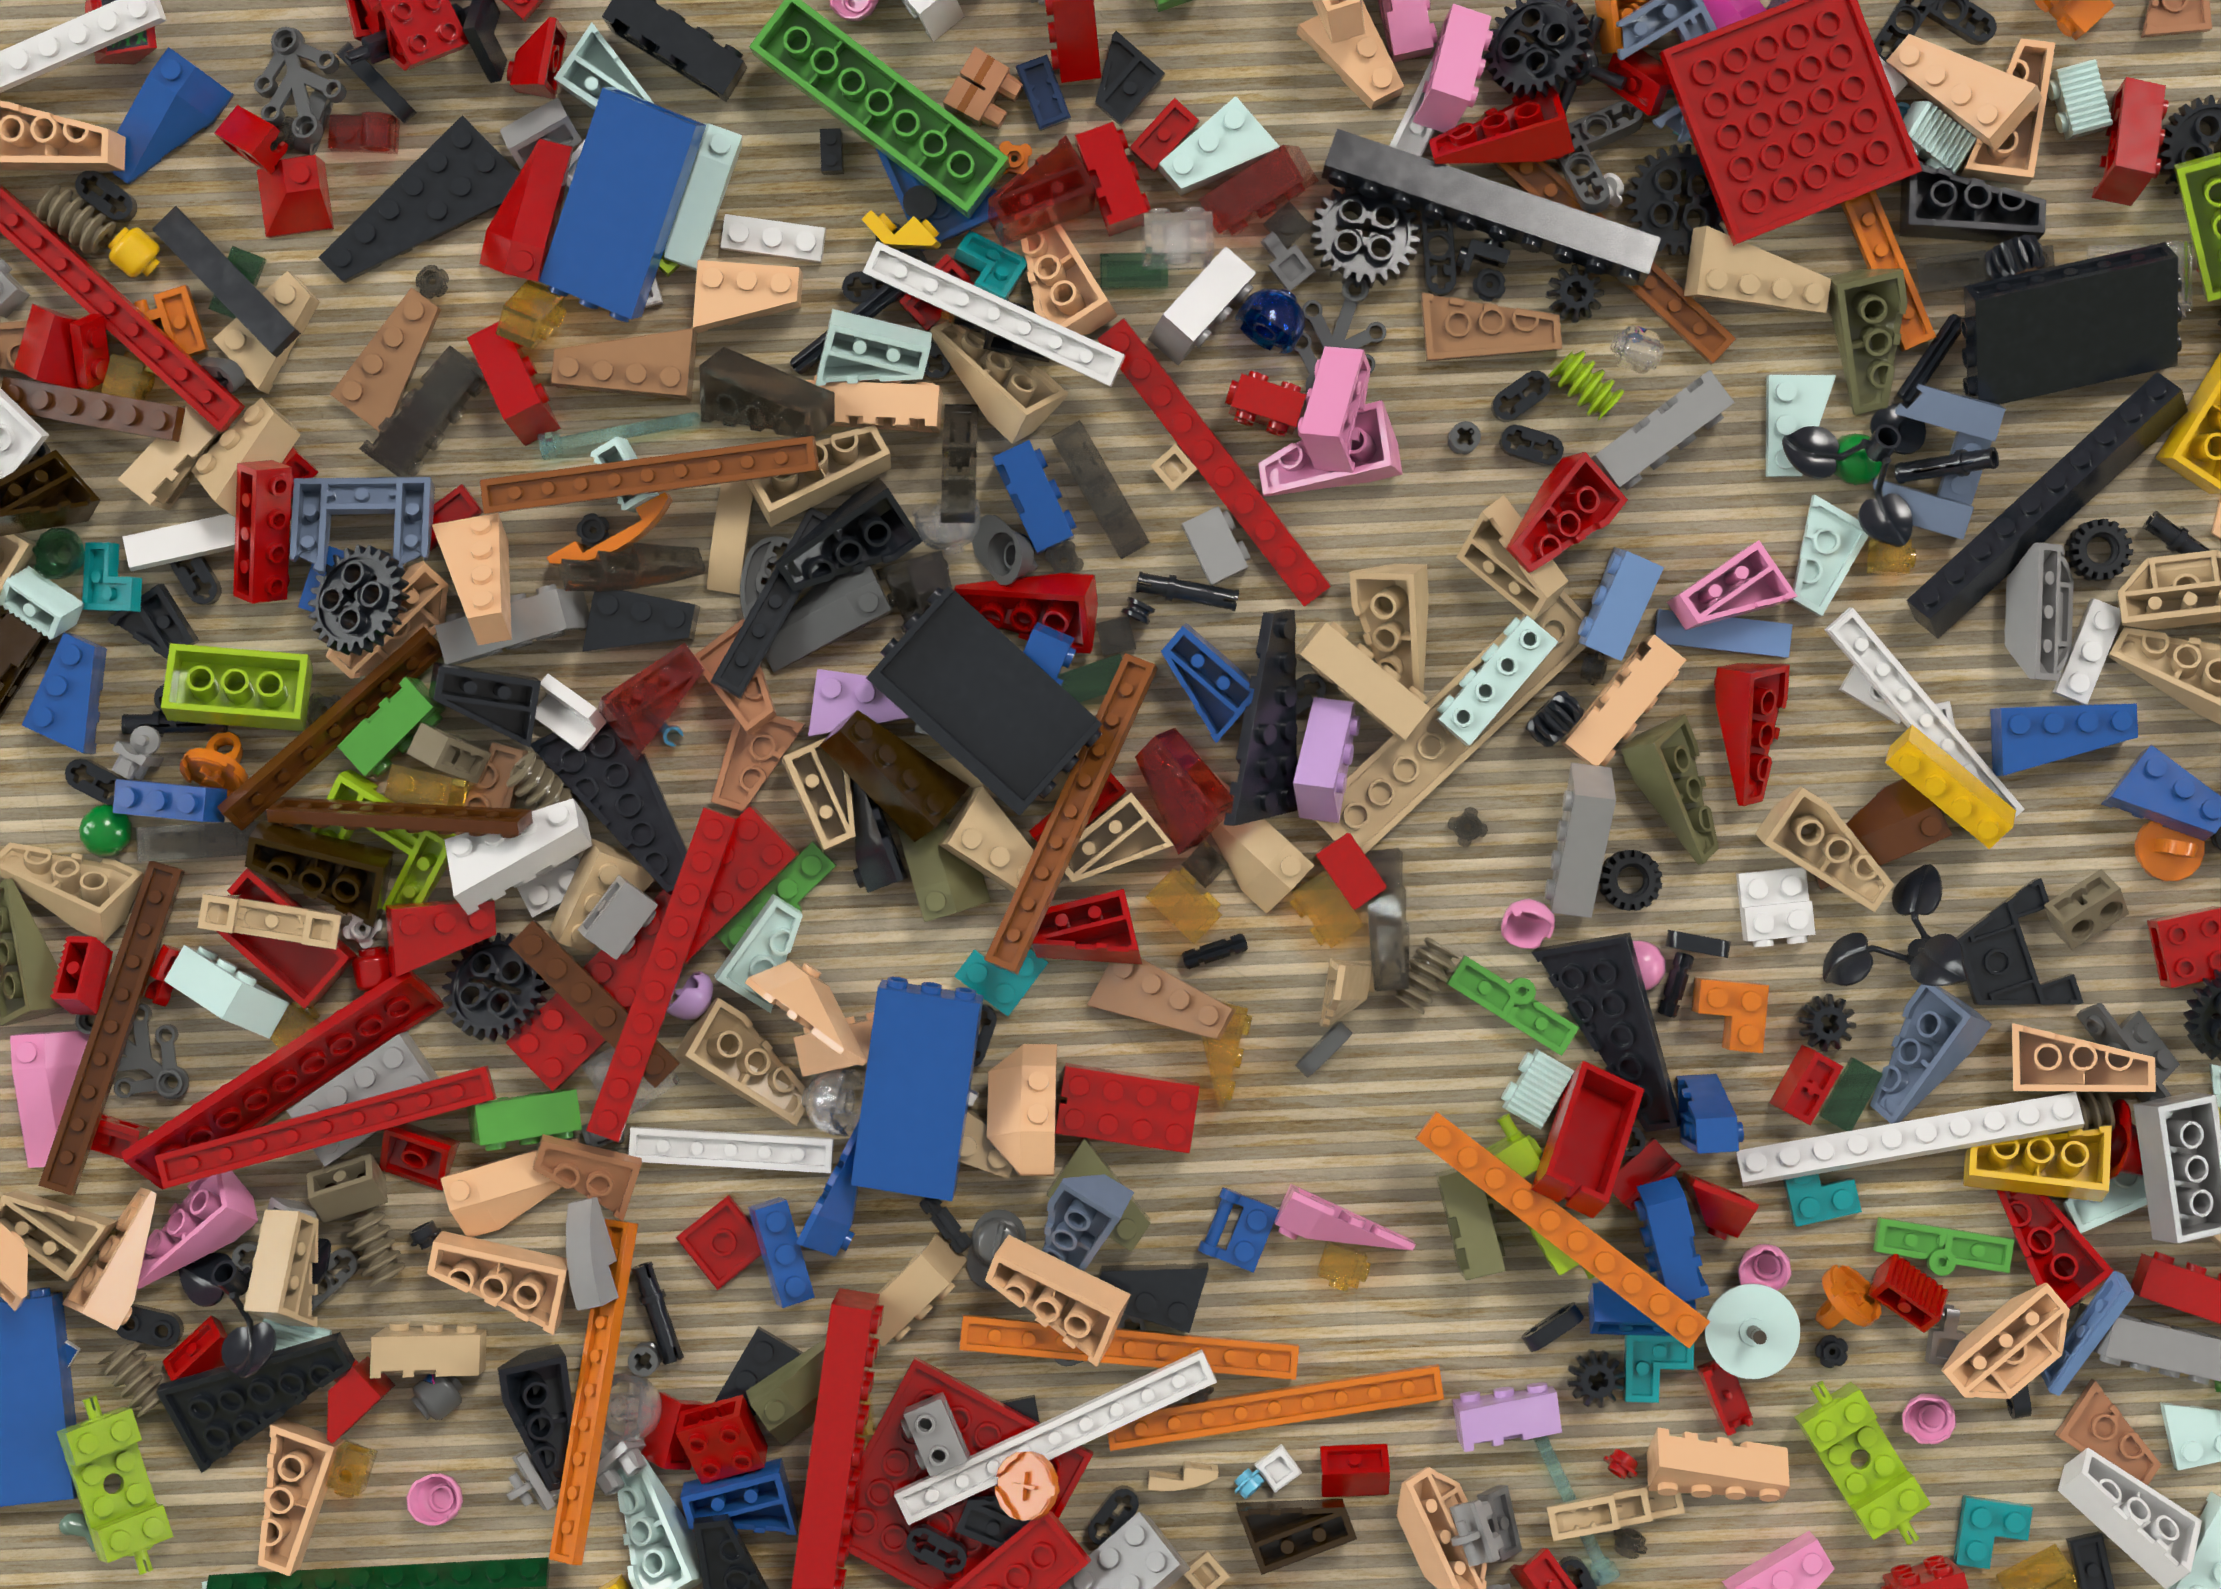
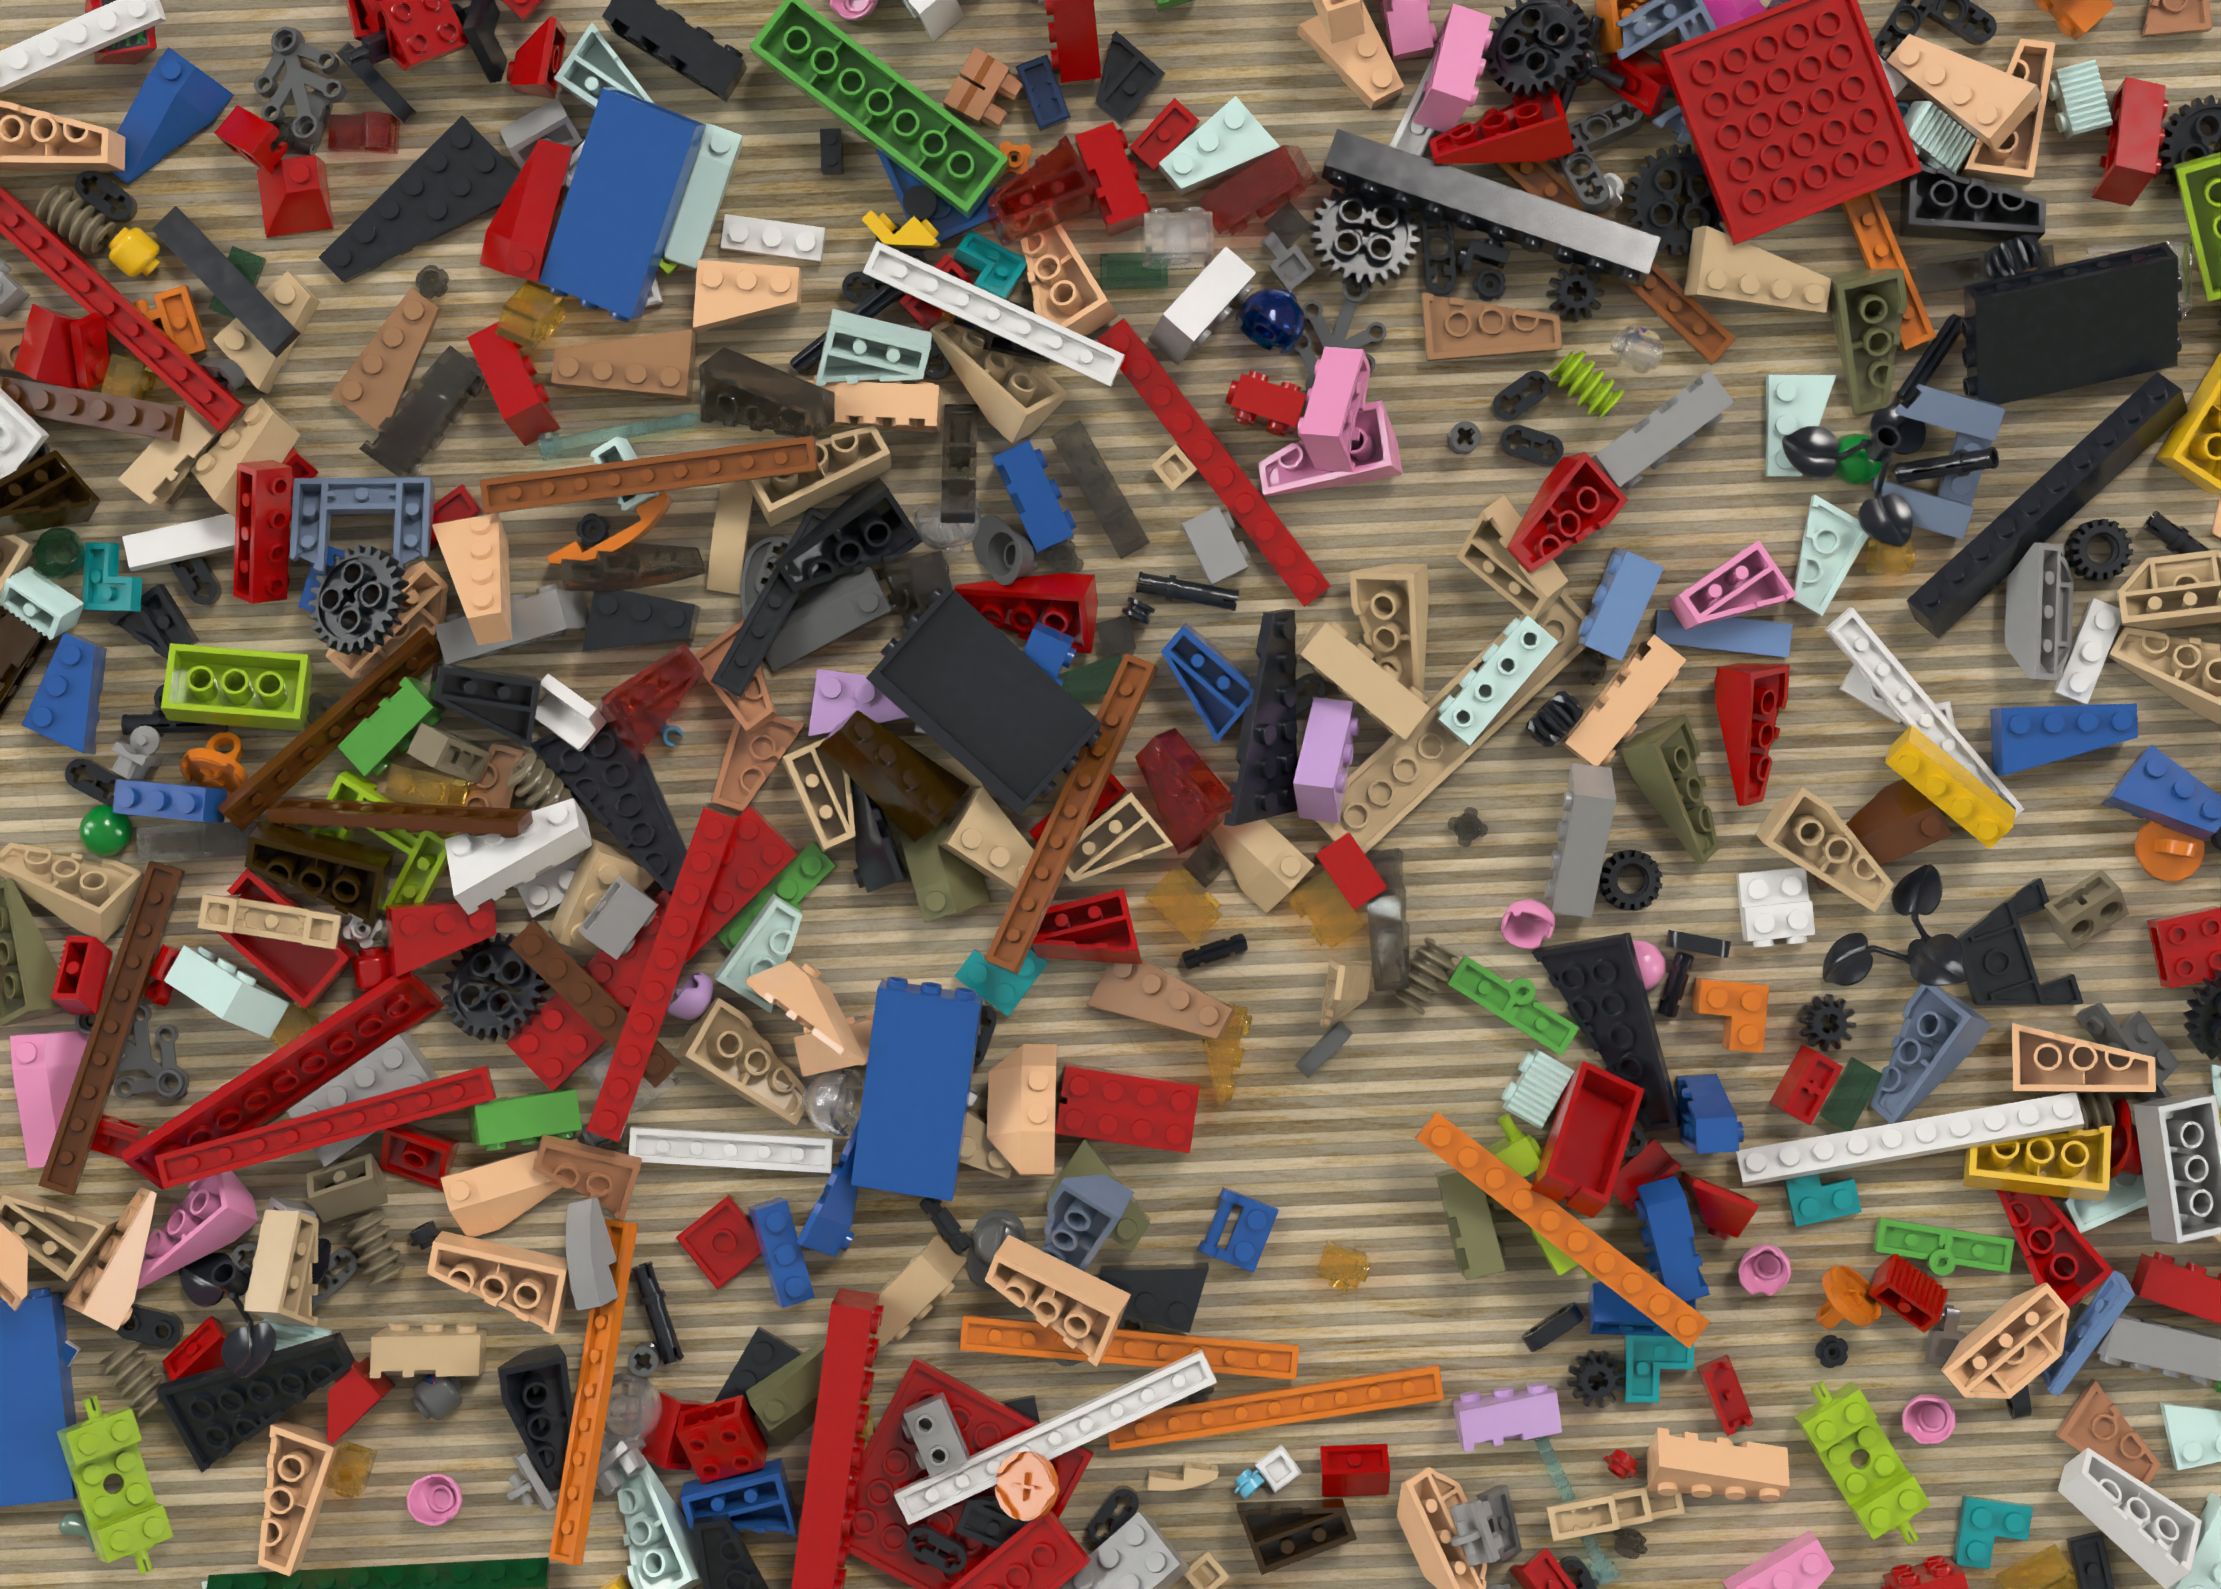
(1320, 1219): bright pink wedge -> none
(1752, 1331): light aqua piece -> none

